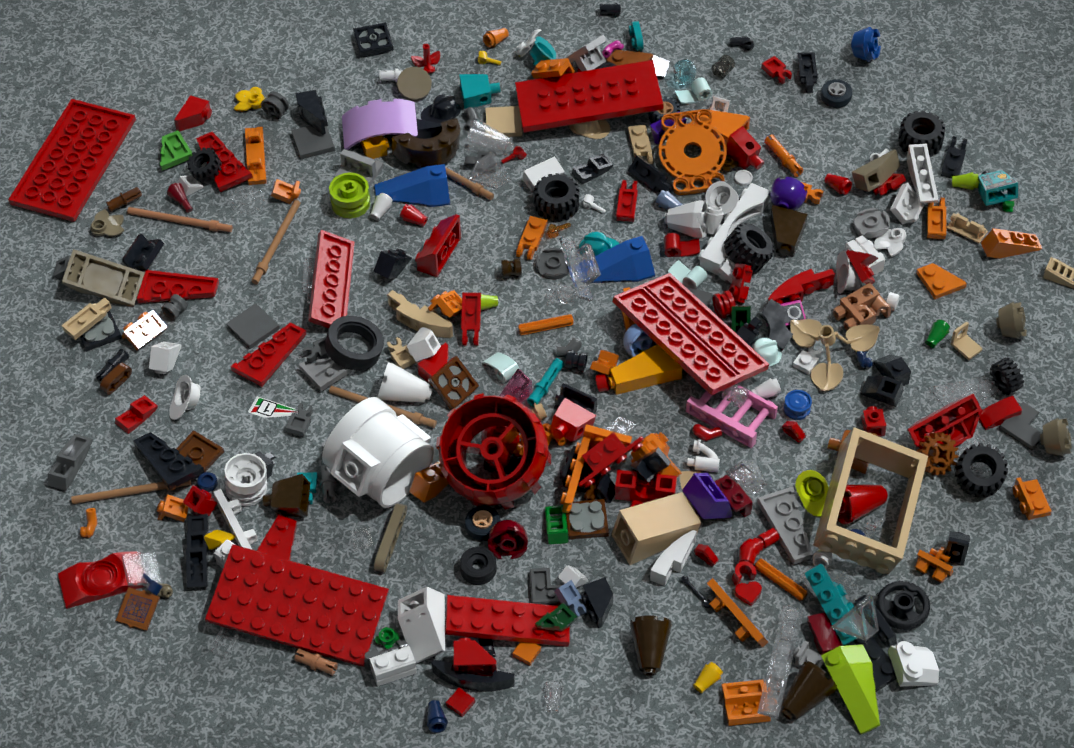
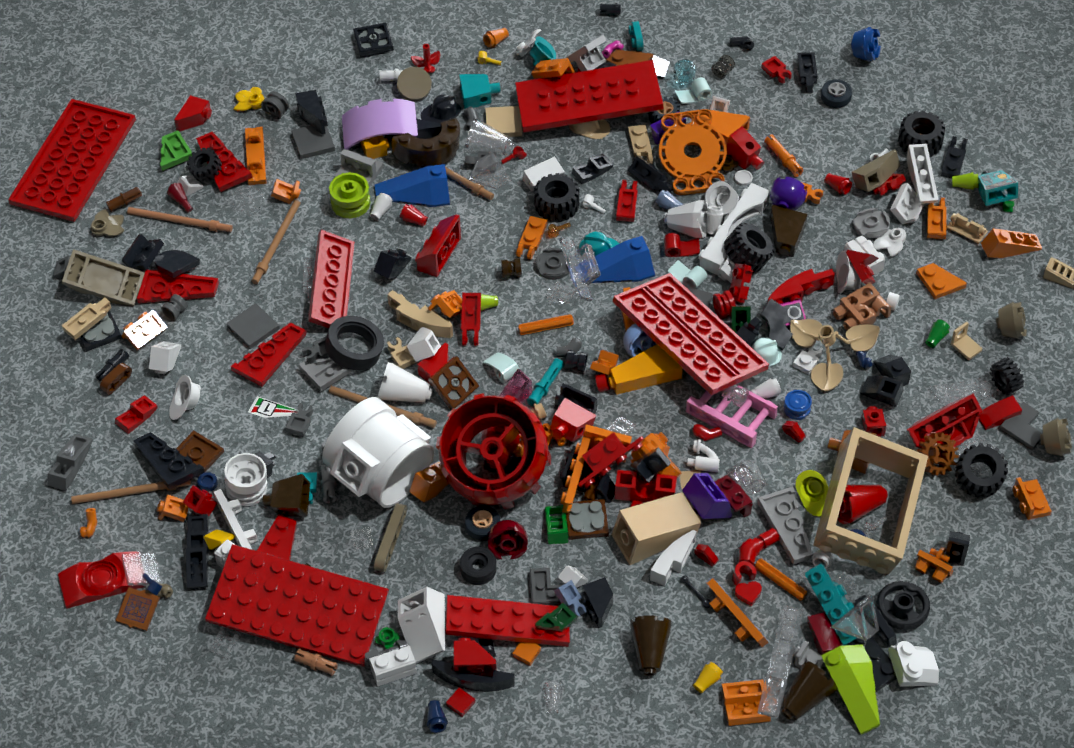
(175, 262): none -> black tile

